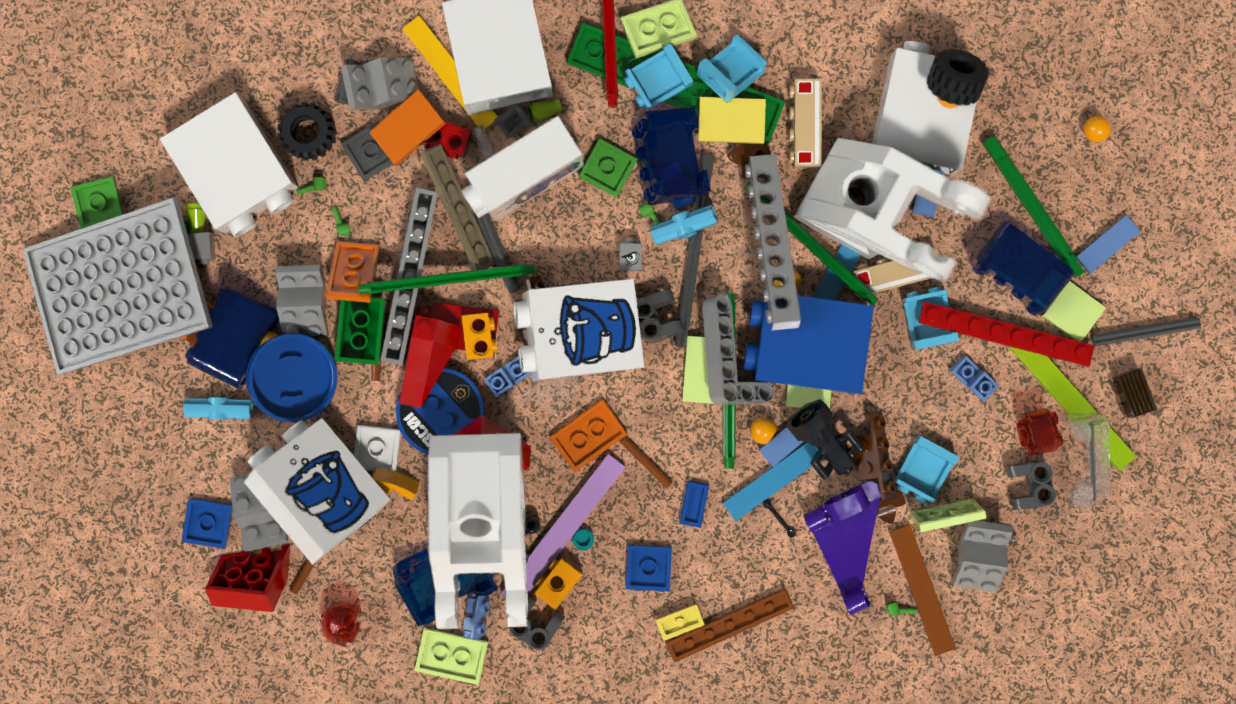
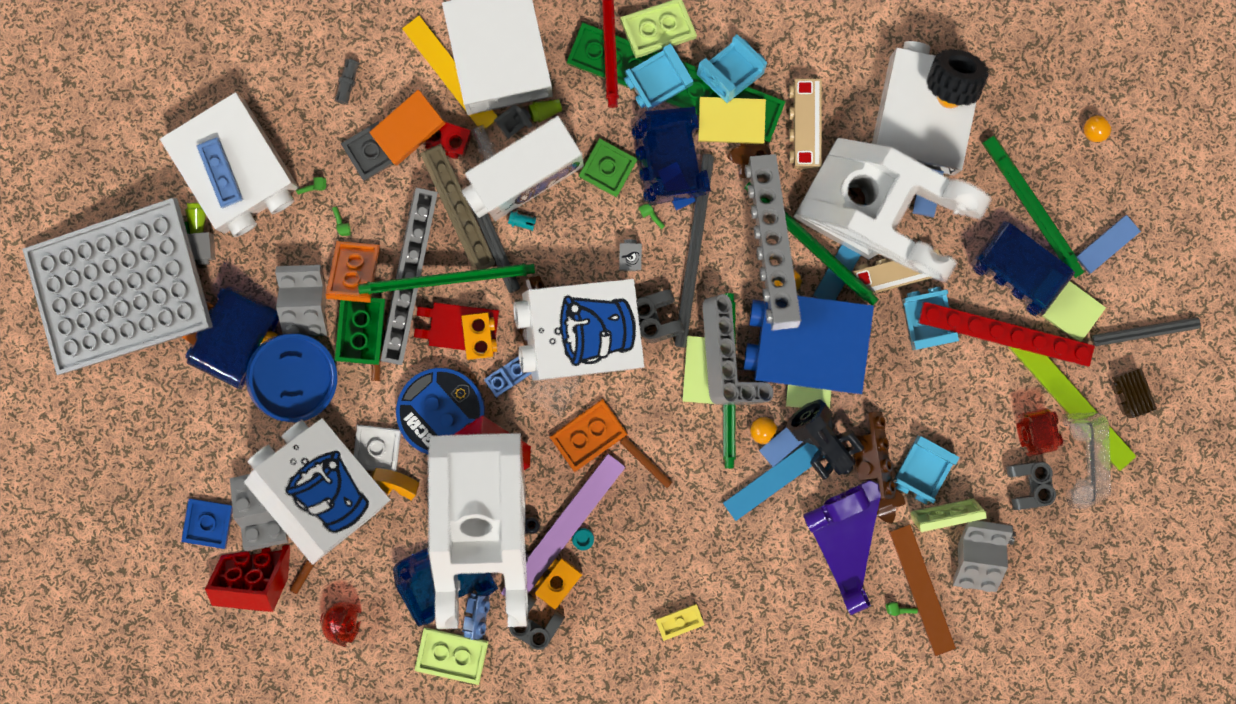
(97, 201): bright green tile -> none
(218, 408): medium azure piece -> none
(219, 172): none -> medium blue tile
(319, 144): black tyre -> none
(379, 83): light grey bracket -> none
(428, 354): red wedge -> none
(520, 220): none -> teal pin
(648, 568): blue tile -> none
(684, 225): medium azure piece -> none
(694, 504): blue tile -> none
(729, 625): dark orange tile -> none
(768, 505): black hinge -> none
(974, 378): medium blue slope -> none

